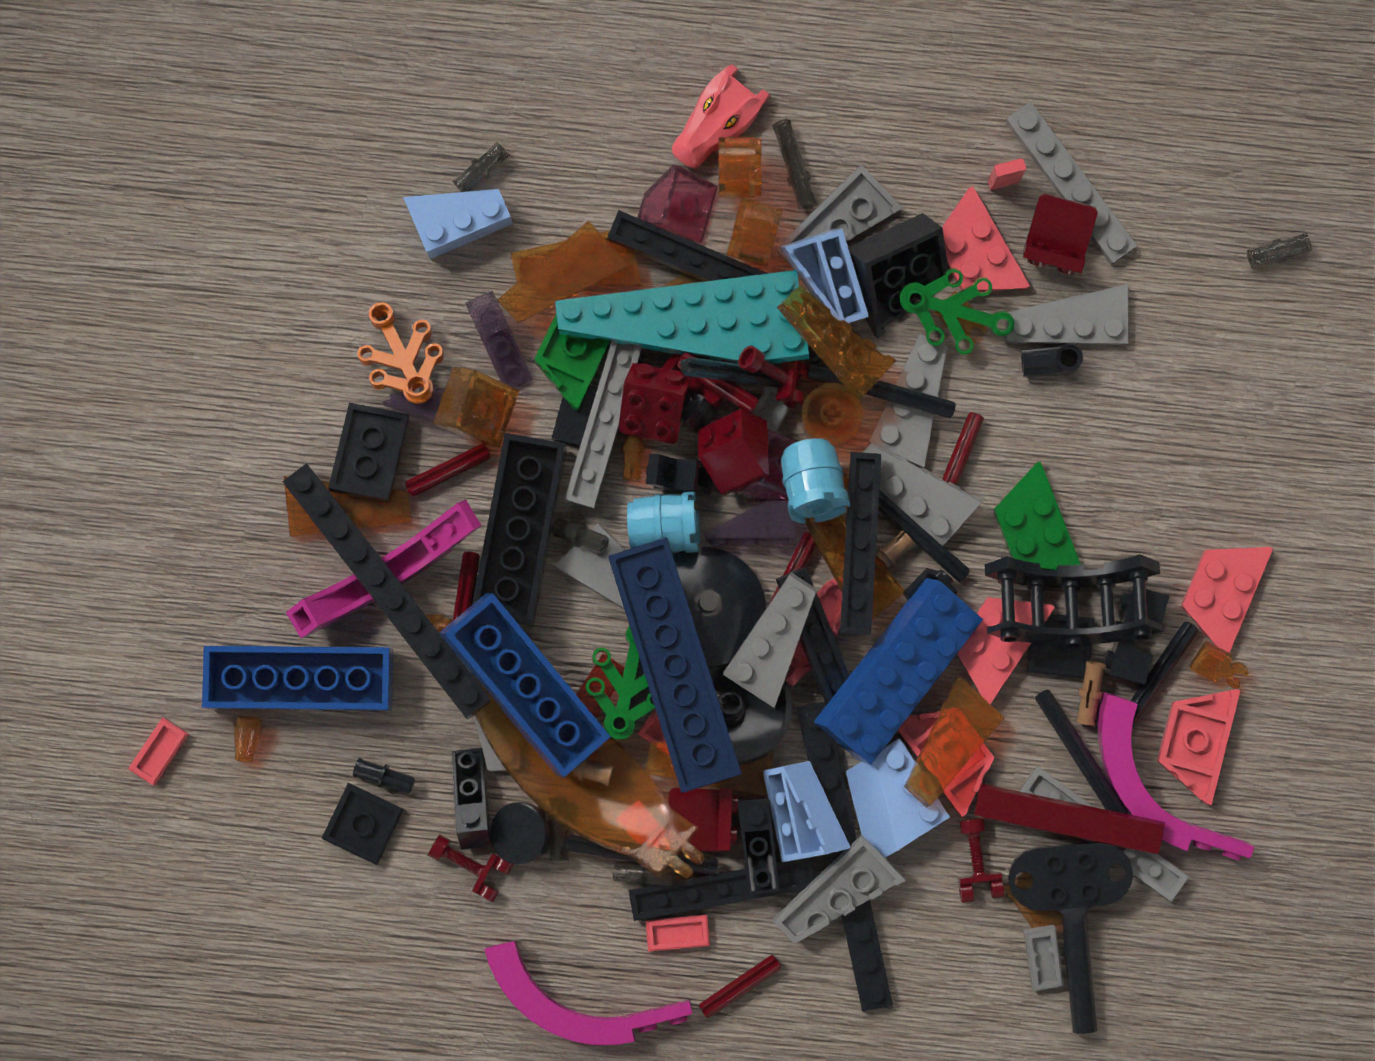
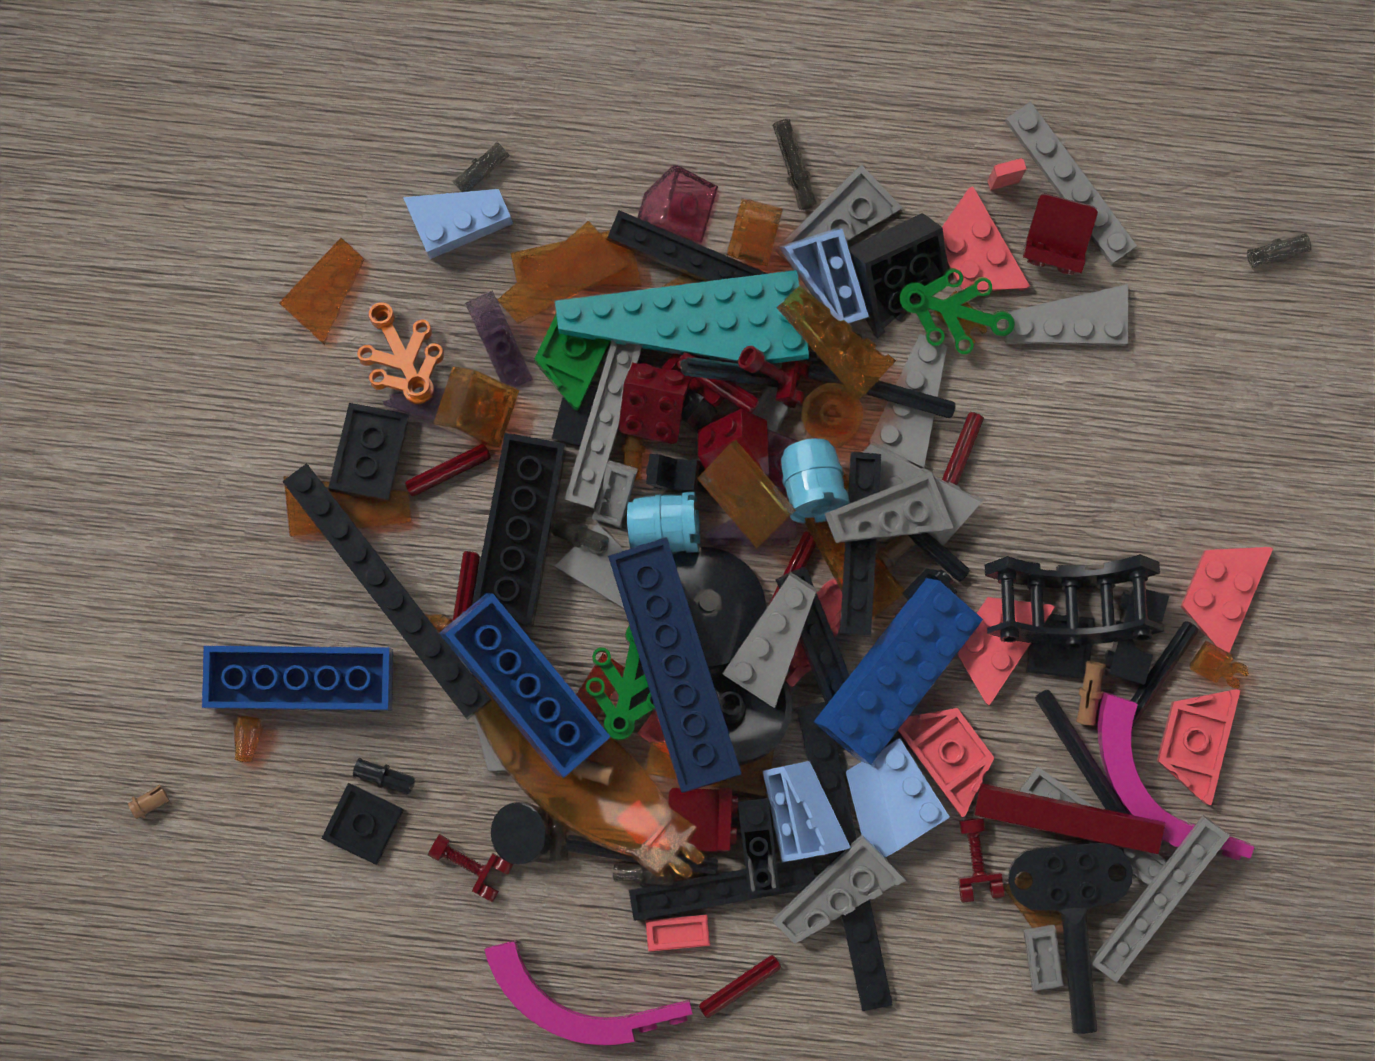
(148, 802): none -> medium nougat pin
(158, 751): coral tile -> none
(321, 292): none -> clear orange wing
(404, 562): dark pink arch -> none
(471, 799): black slope -> none
(615, 493): none -> light grey plate
(721, 111): coral animal -> none
(739, 167): clear orange brick -> none
(746, 494): none -> clear orange tile
(896, 511): none -> light grey wing
(956, 736): clear orange wing -> none
(1034, 523): green wing -> none
(1047, 361): black piece -> none
(1160, 898): none -> light grey plate

